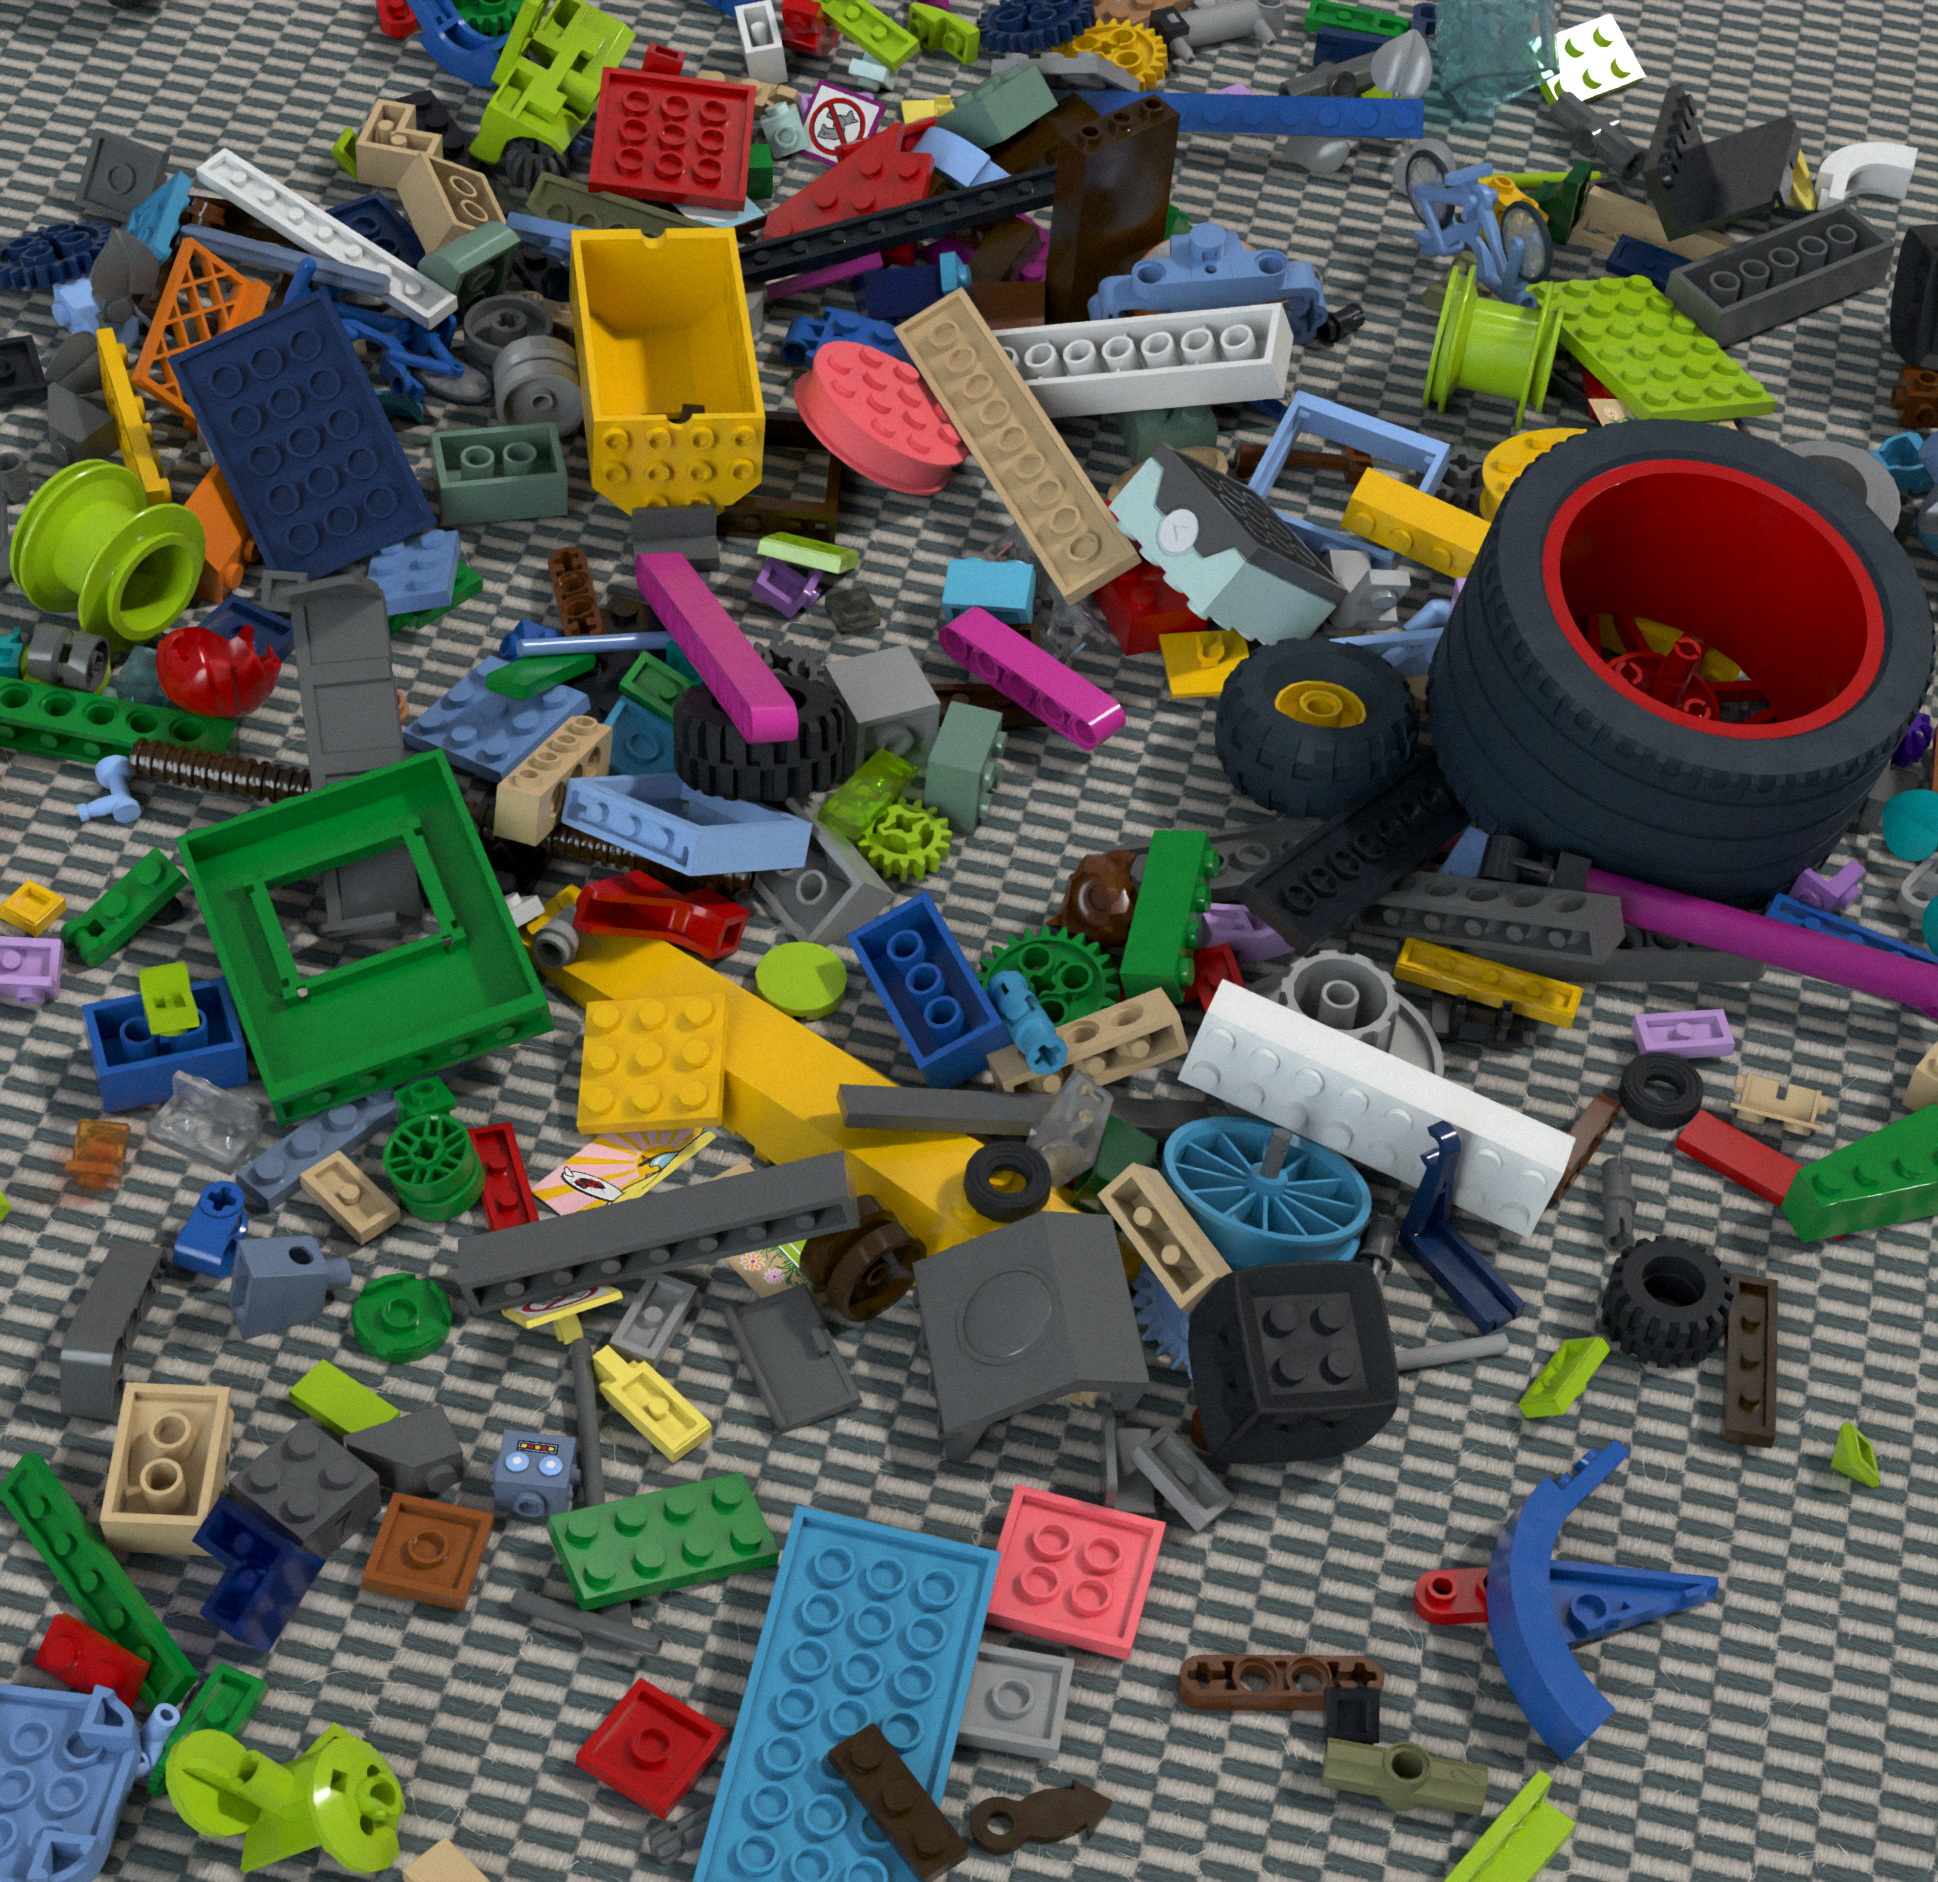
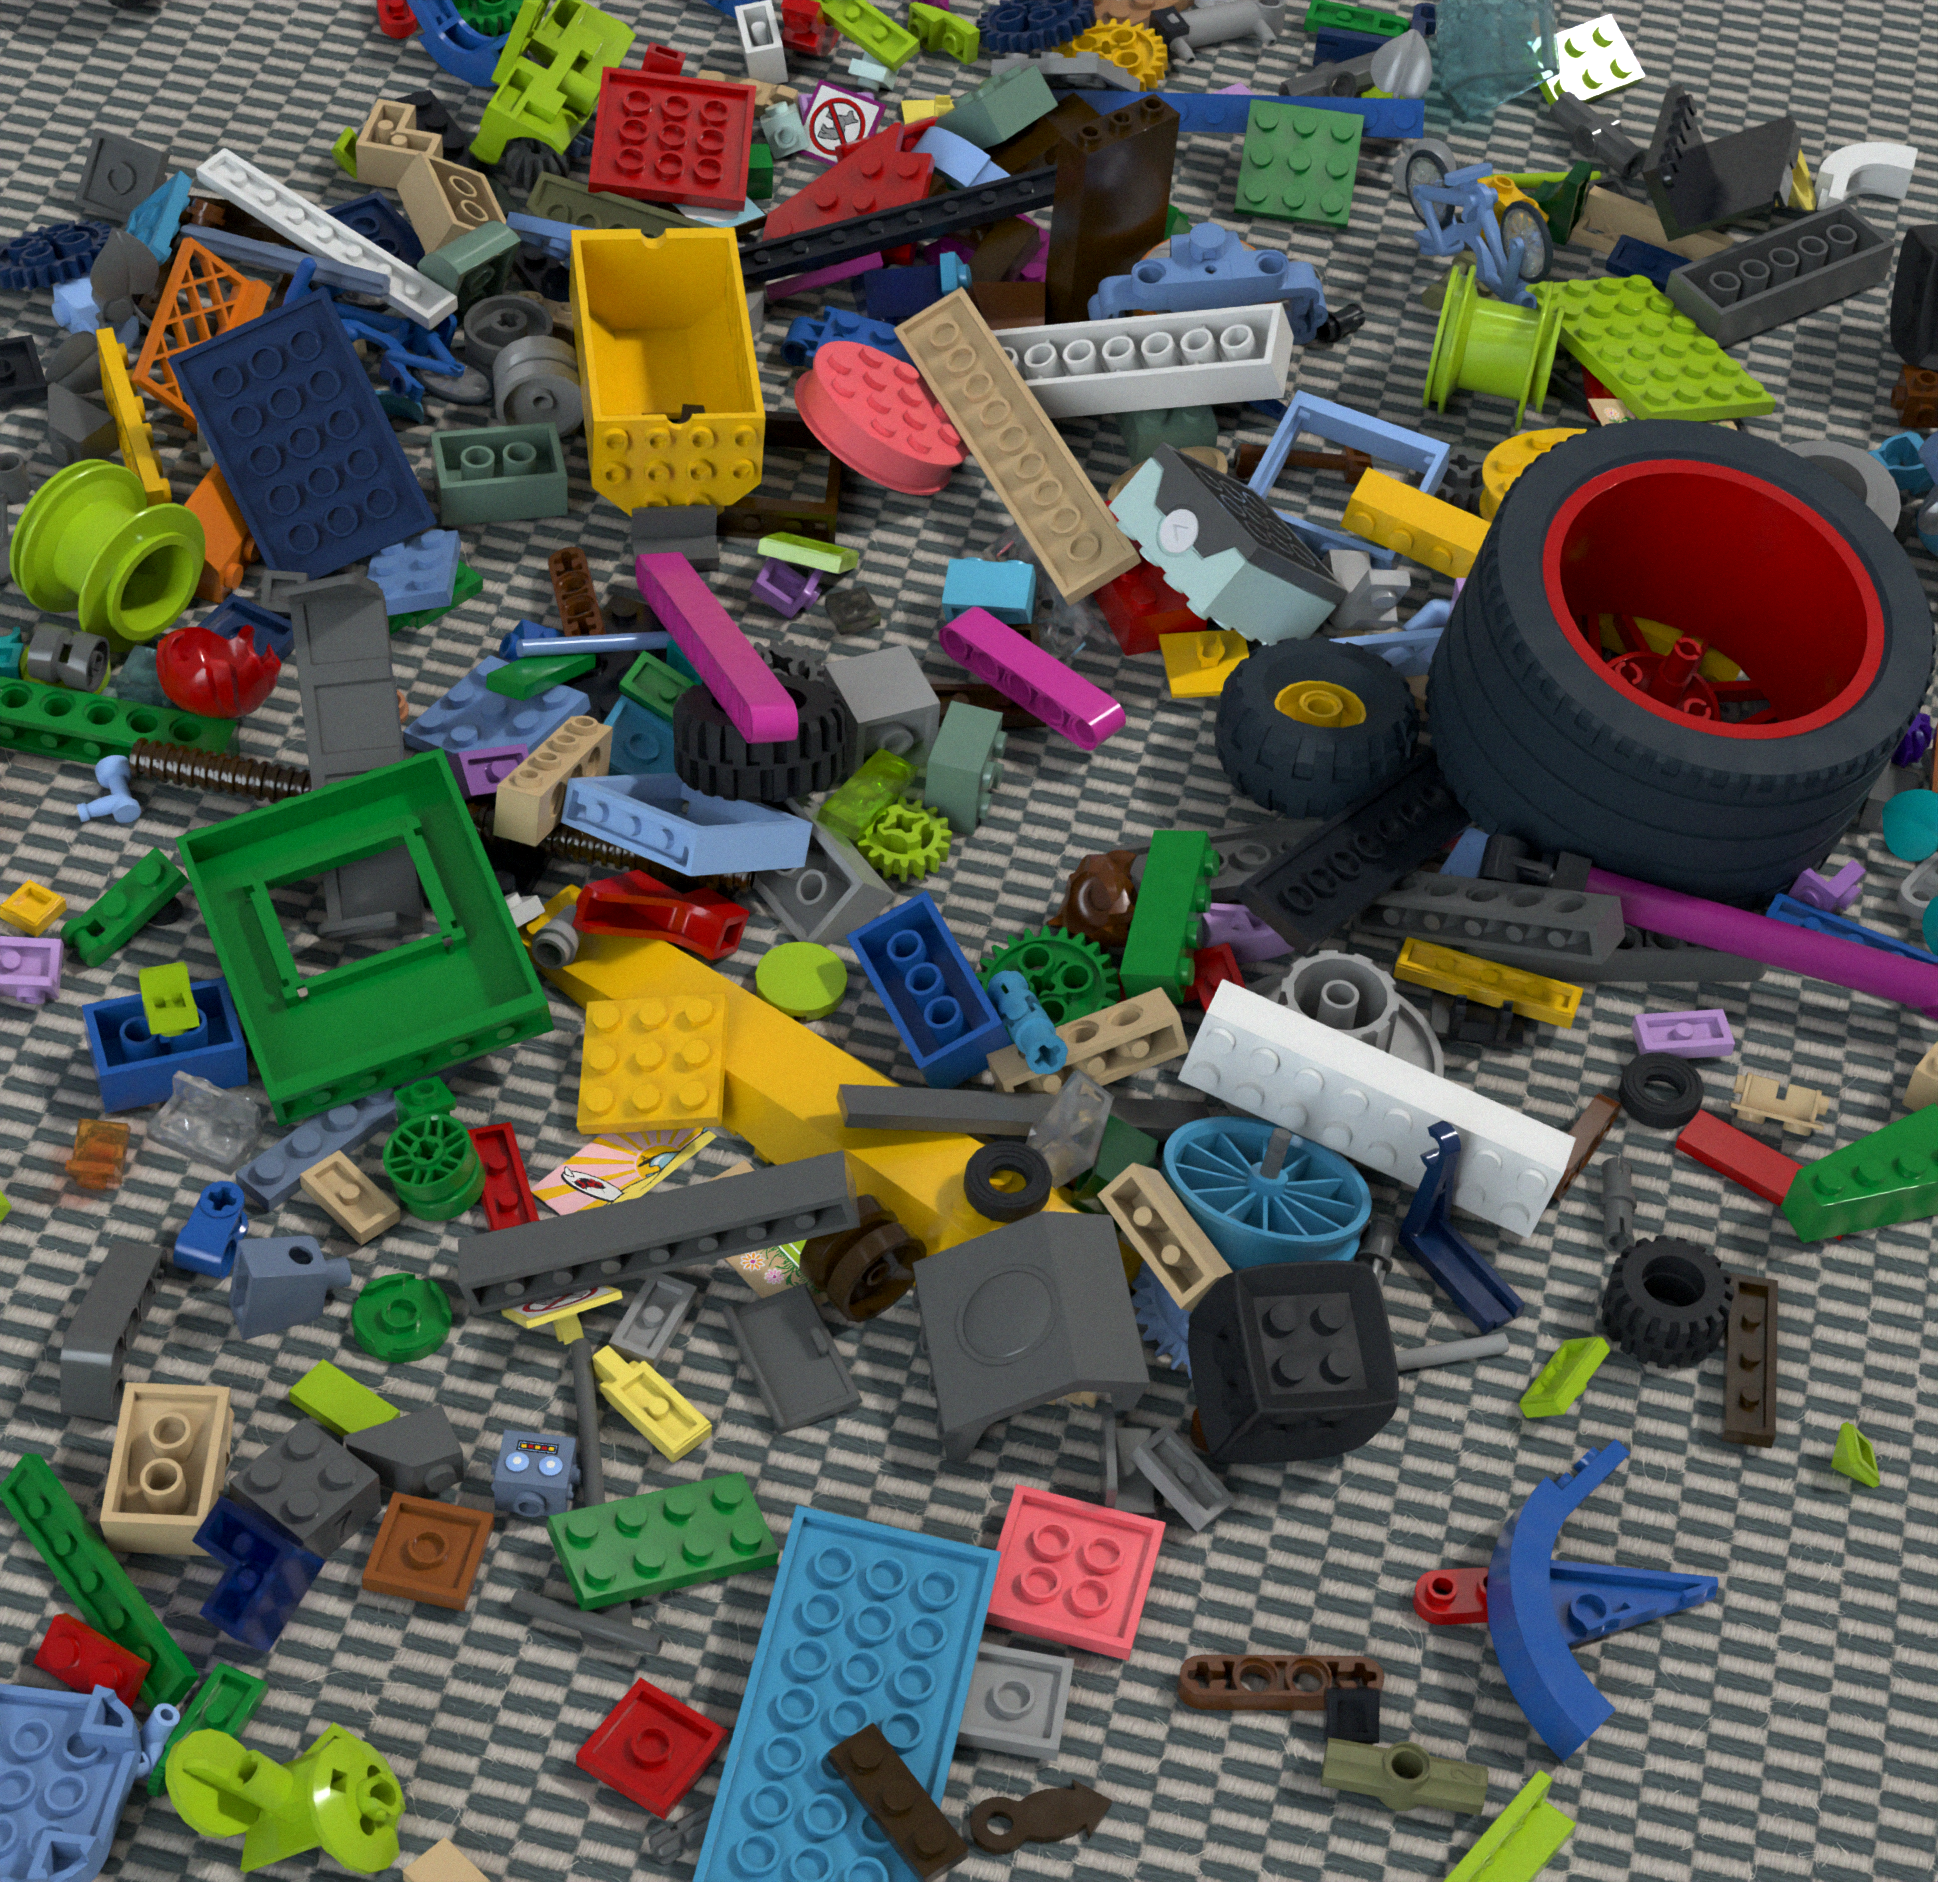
(483, 769): none -> medium lavender piece
(1299, 164): none -> green plate

